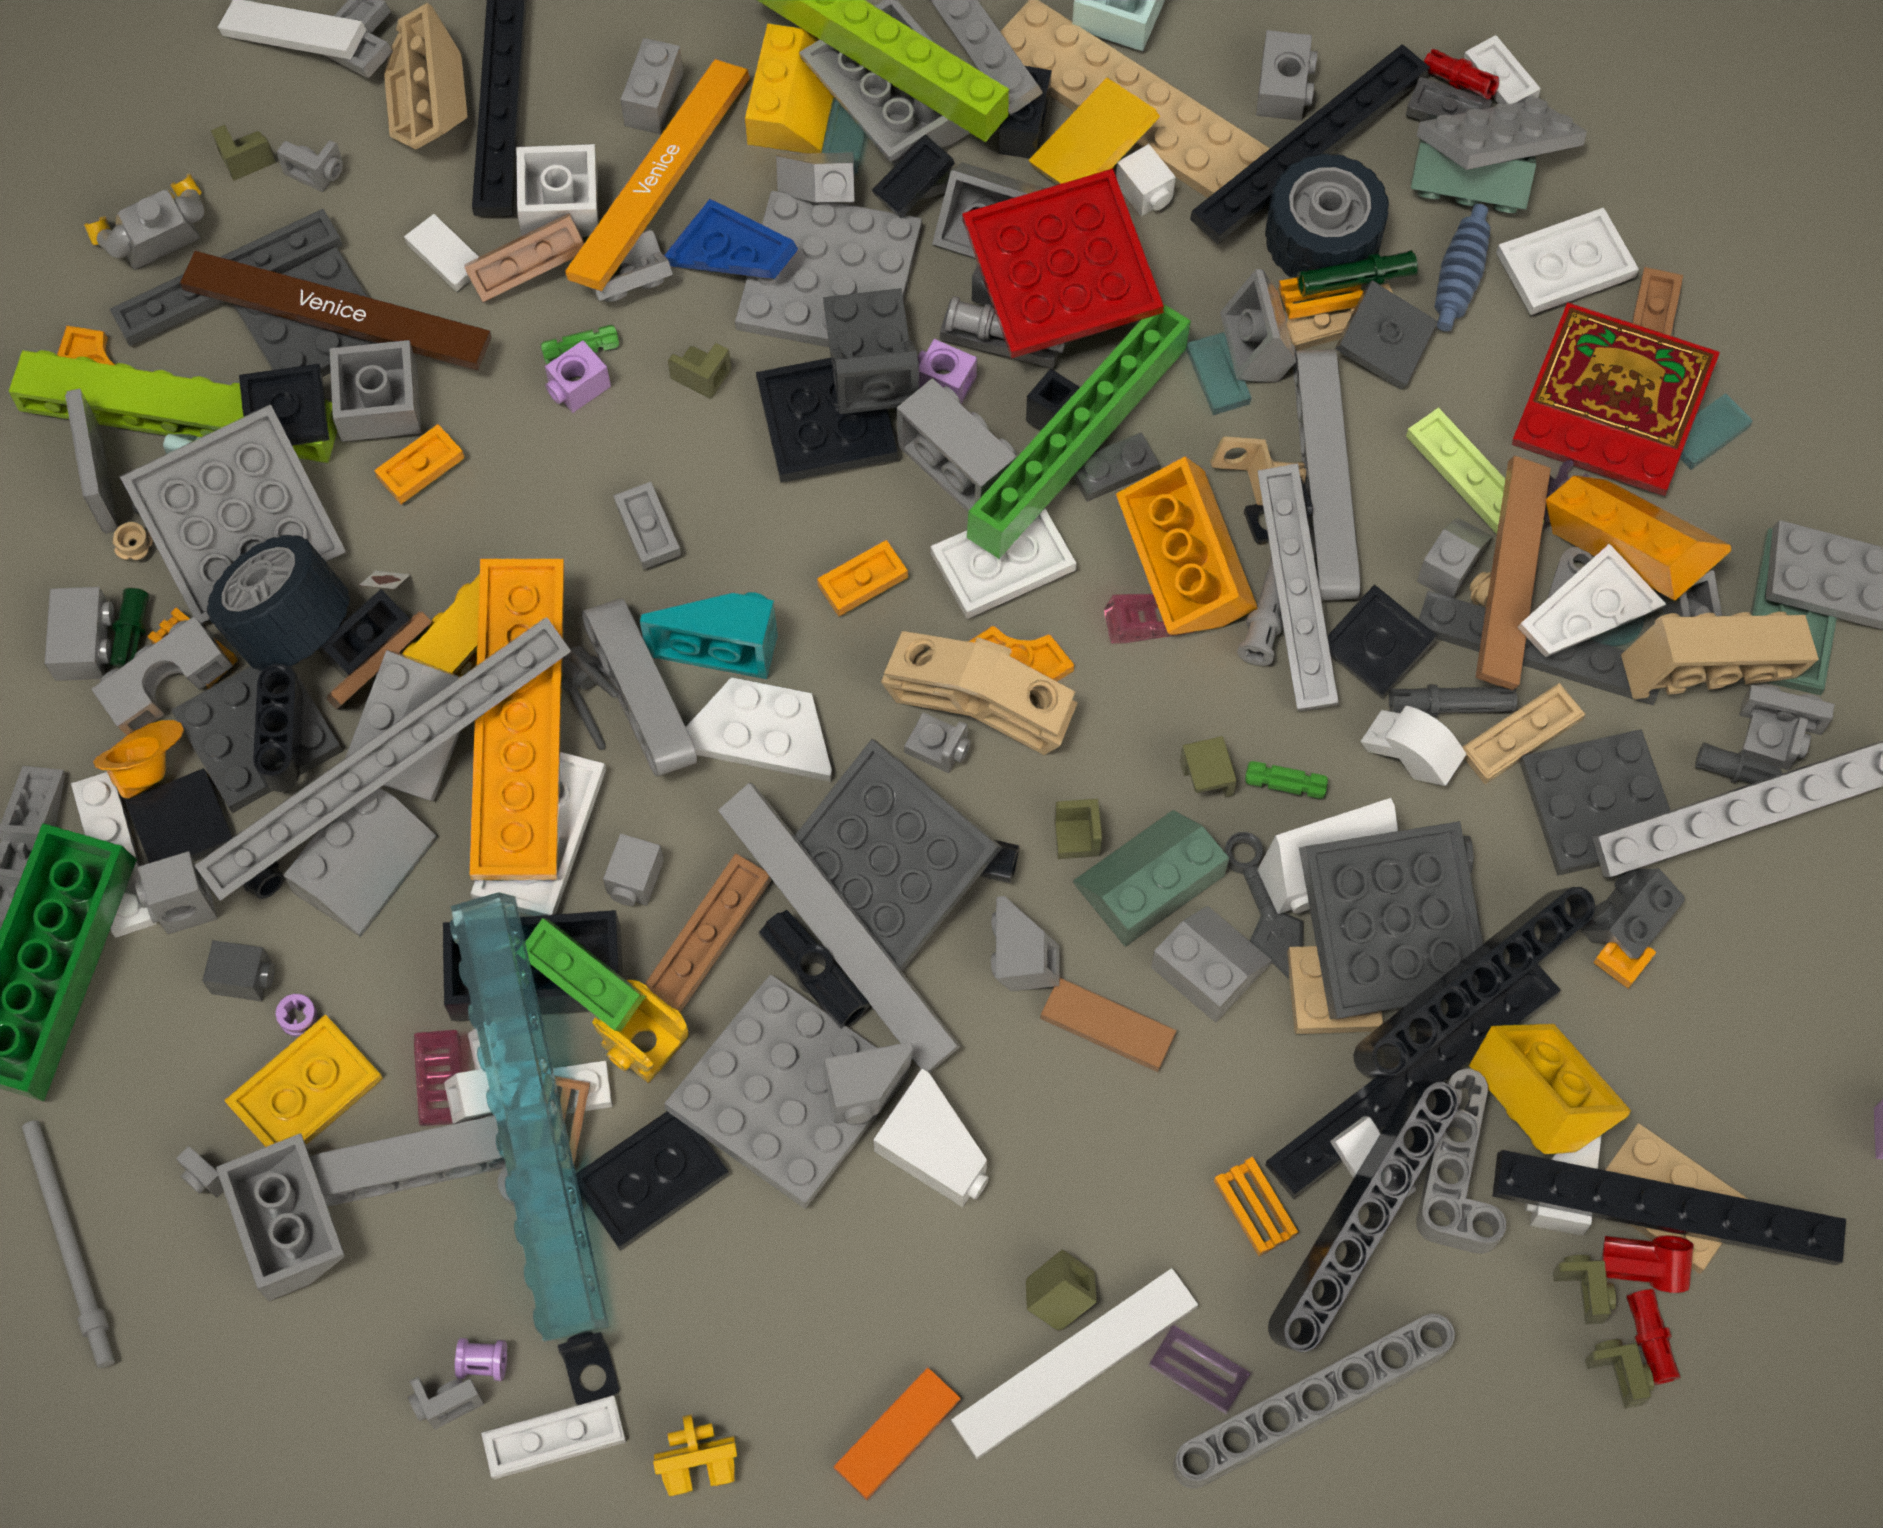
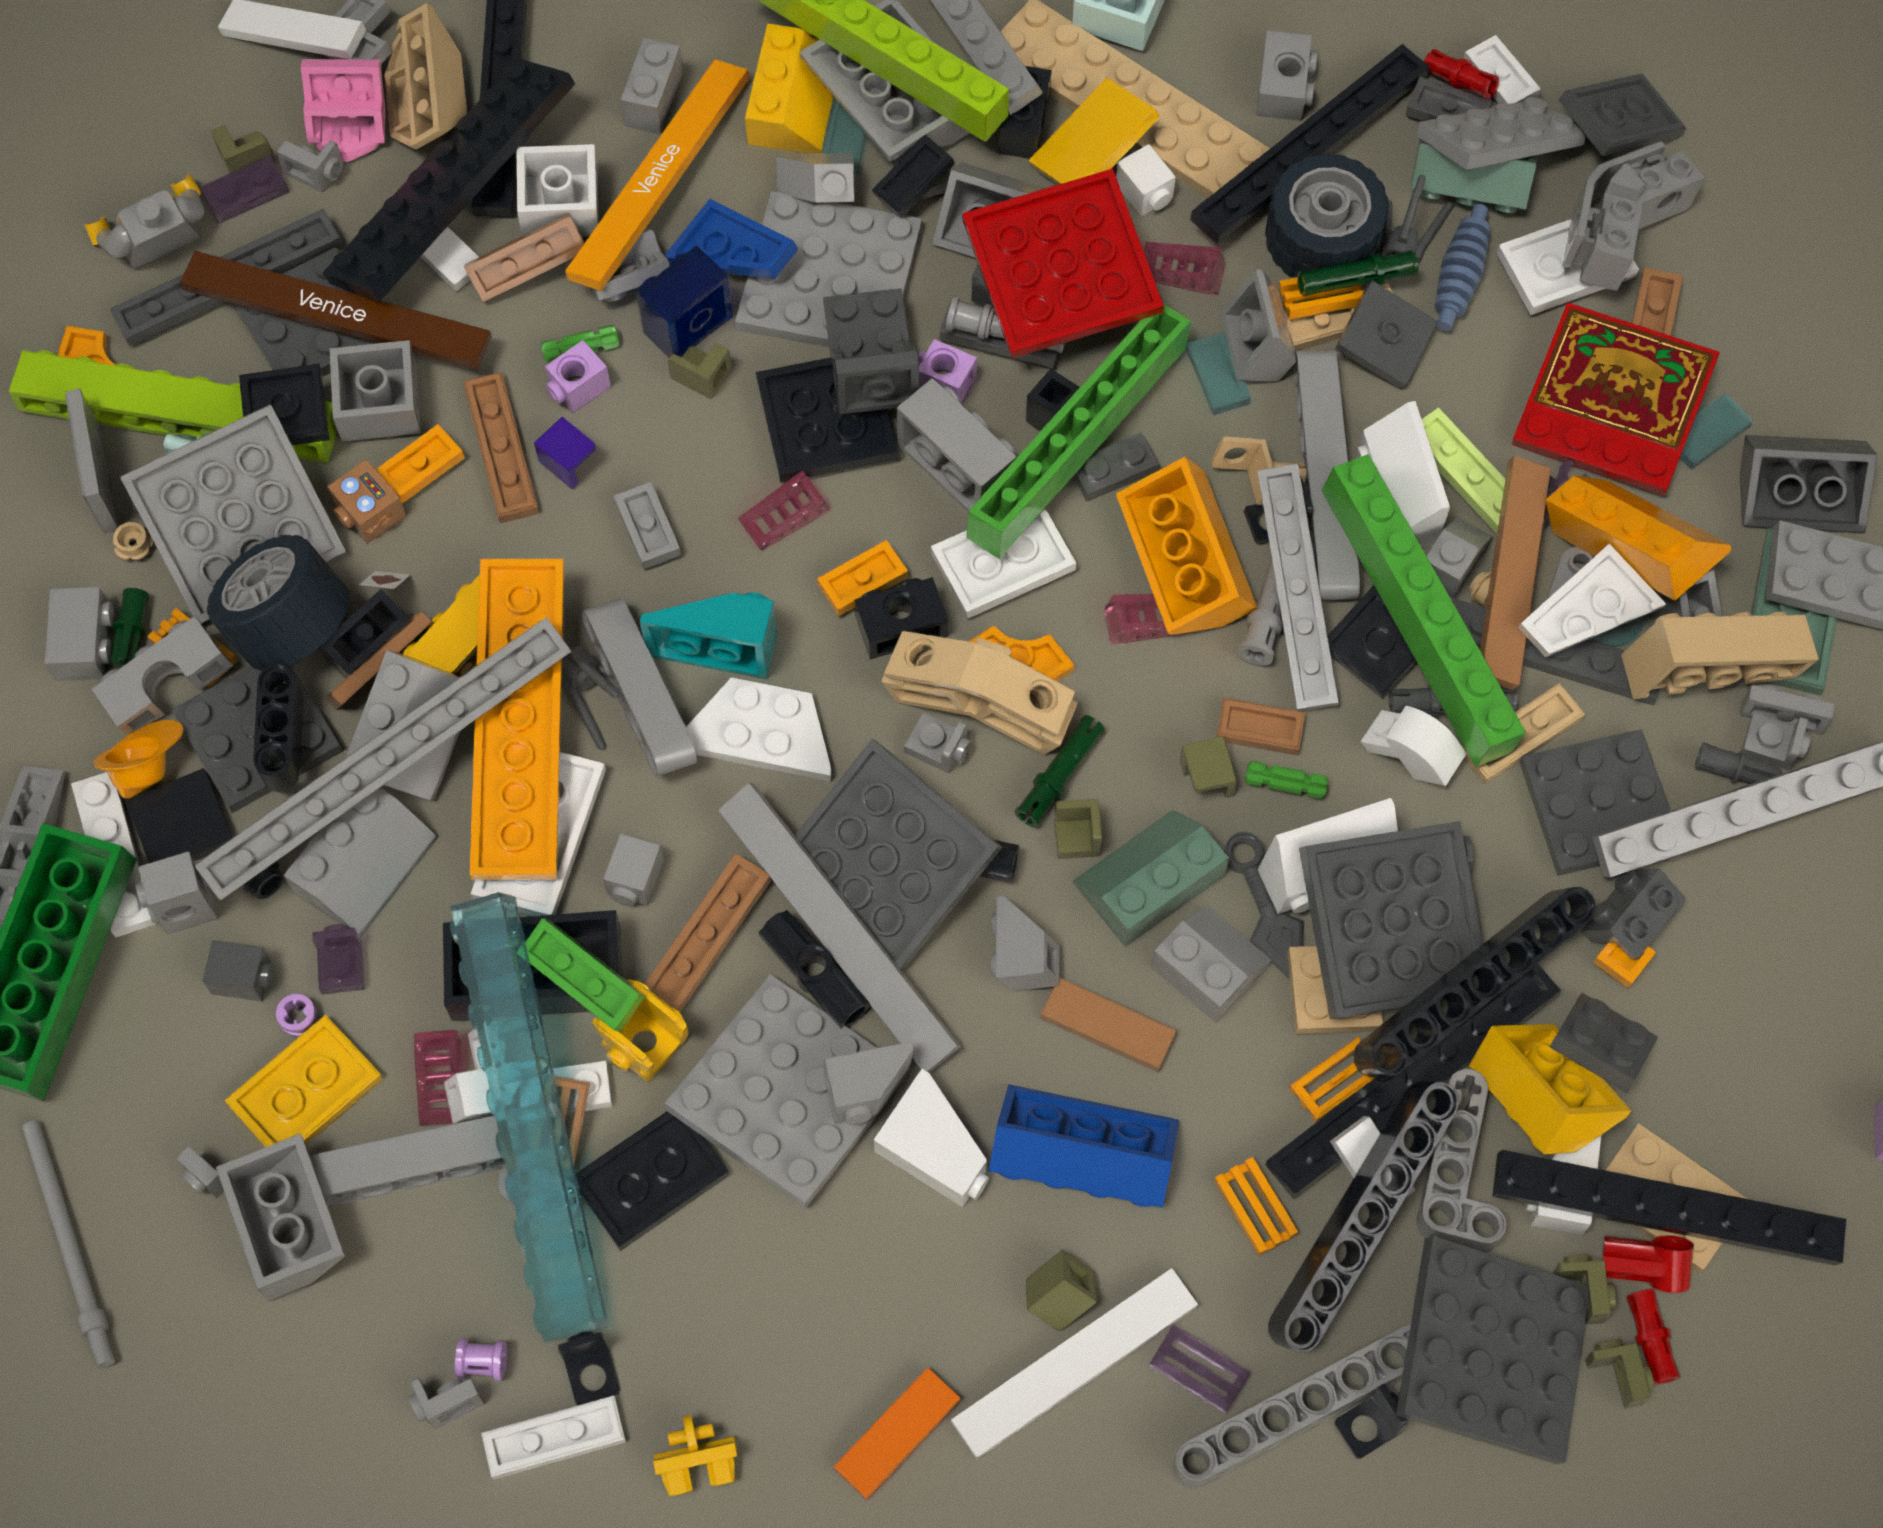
(244, 189): none -> clear purple plate
(339, 959): none -> clear purple bracket
(344, 105): none -> bright pink piece
(365, 502): none -> medium nougat head
(448, 179): none -> black plate
(500, 447): none -> medium nougat tile
(563, 450): none -> dark purple panel
(684, 302): none -> clear blue brick
(791, 523): none -> clear pink slope
(913, 596): none -> black brick
(1051, 783): none -> dark green pin
(1084, 1146): none -> blue slope
(1181, 278): none -> clear pink slope
(1261, 726): none -> medium nougat tile
(1308, 1101): none -> light orange tile
(1380, 1408): none -> black bracket
(1404, 237): none -> dark grey plant
(1409, 470): none -> white slope
(1423, 611): none -> bright green brick
(1493, 1350): none -> dark grey plate
(1604, 1042): none -> dark grey plate
(1622, 114): none -> dark grey tile
(1630, 200): none -> light grey brick
(1806, 482): none -> dark grey slope

